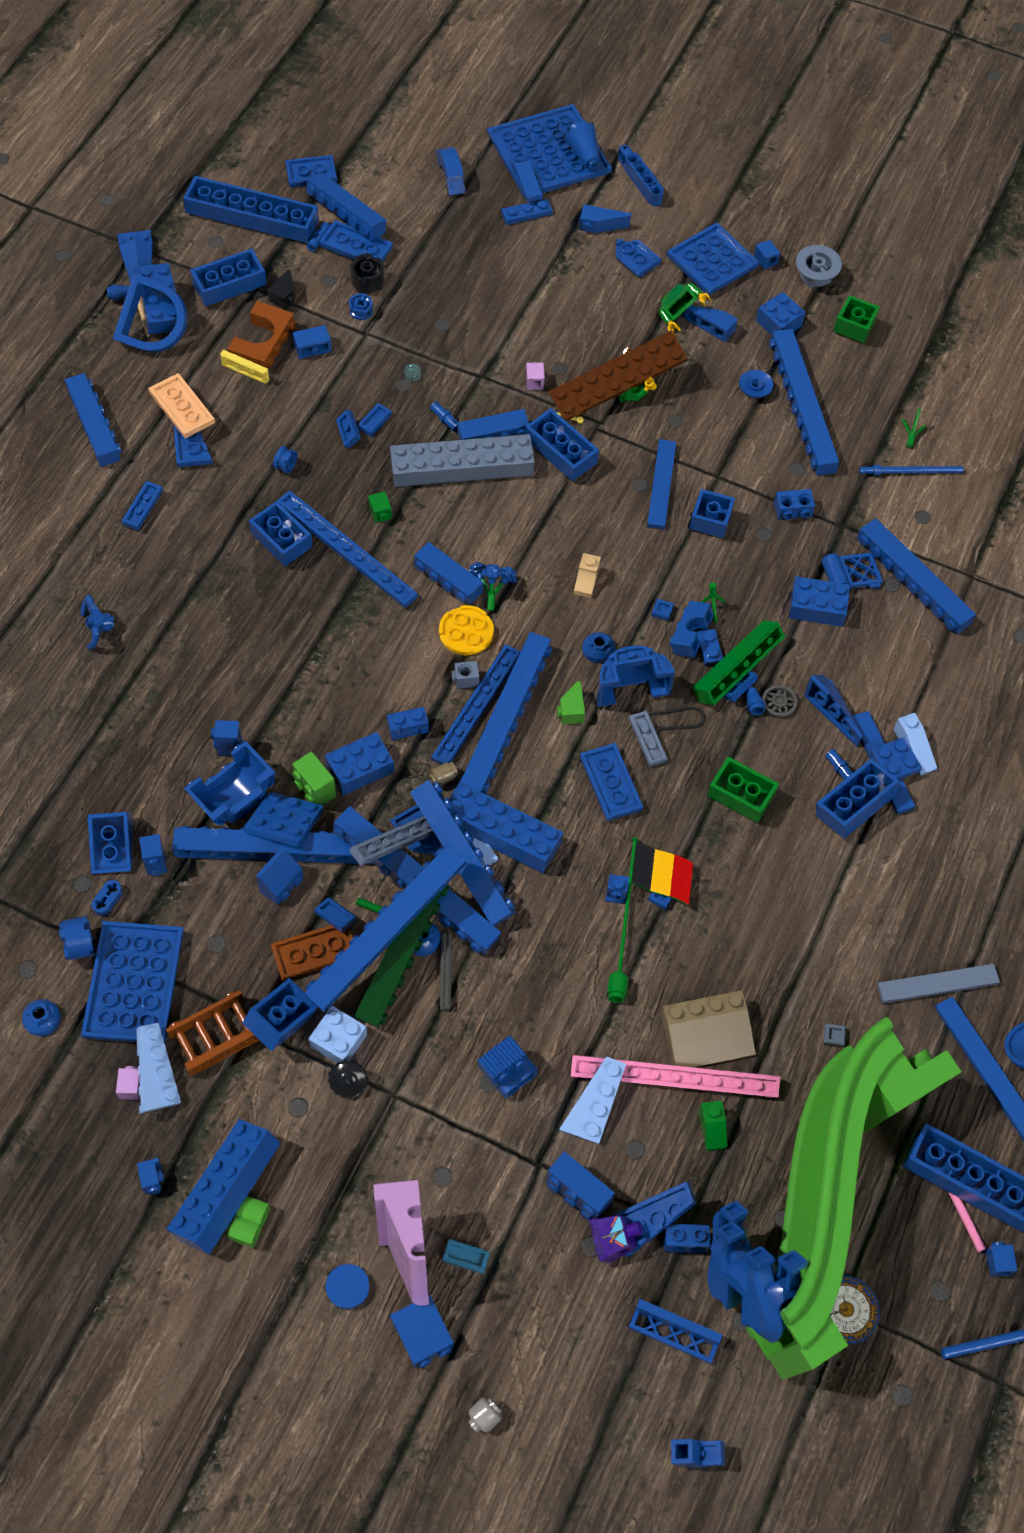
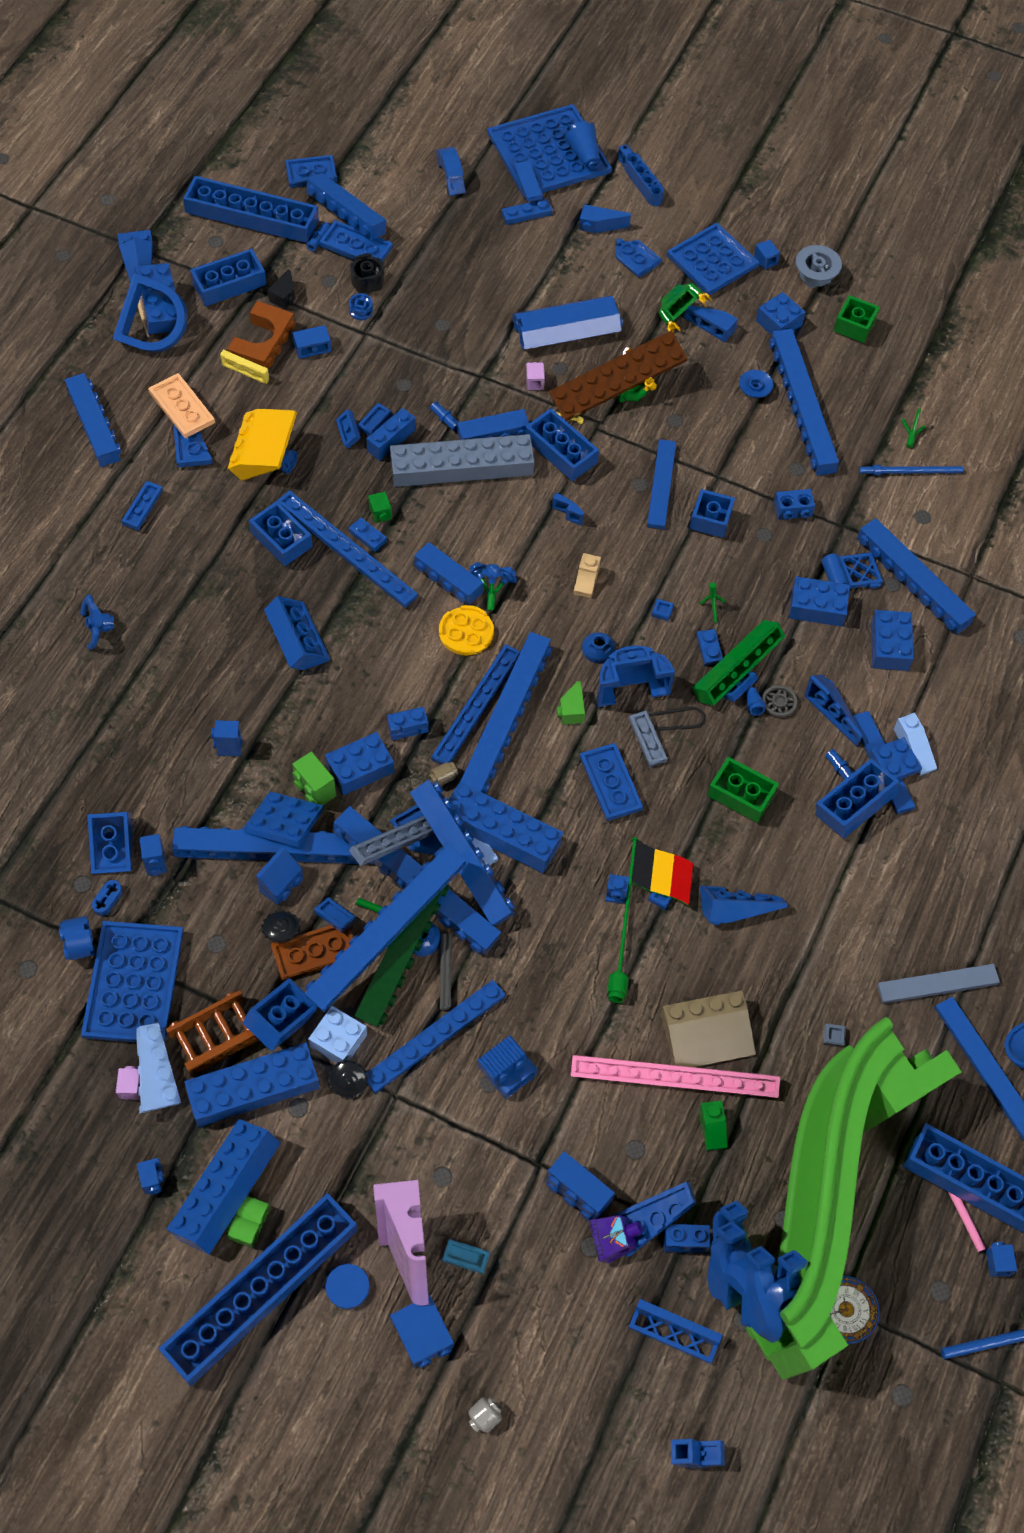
(44, 1025): blue piece -> none
(117, 292): blue cone -> none
(235, 788): blue cylinder -> none
(252, 1084): none -> blue brick
(258, 1289): none -> blue brick
(261, 442): none -> yellow slope
(280, 926): none -> black piece
(296, 633): none -> blue slope
(367, 534): none -> blue plate
(391, 433): none -> blue brick
(412, 372): clear light blue tile -> none
(434, 1036): none -> blue plate
(468, 668): sand blue brick -> none
(567, 322): none -> blue panel
(572, 510): none -> blue slope
(594, 1106): light blue wing -> none
(695, 616): blue arch -> none
(726, 907): none -> blue wedge
(892, 640): none -> blue brick

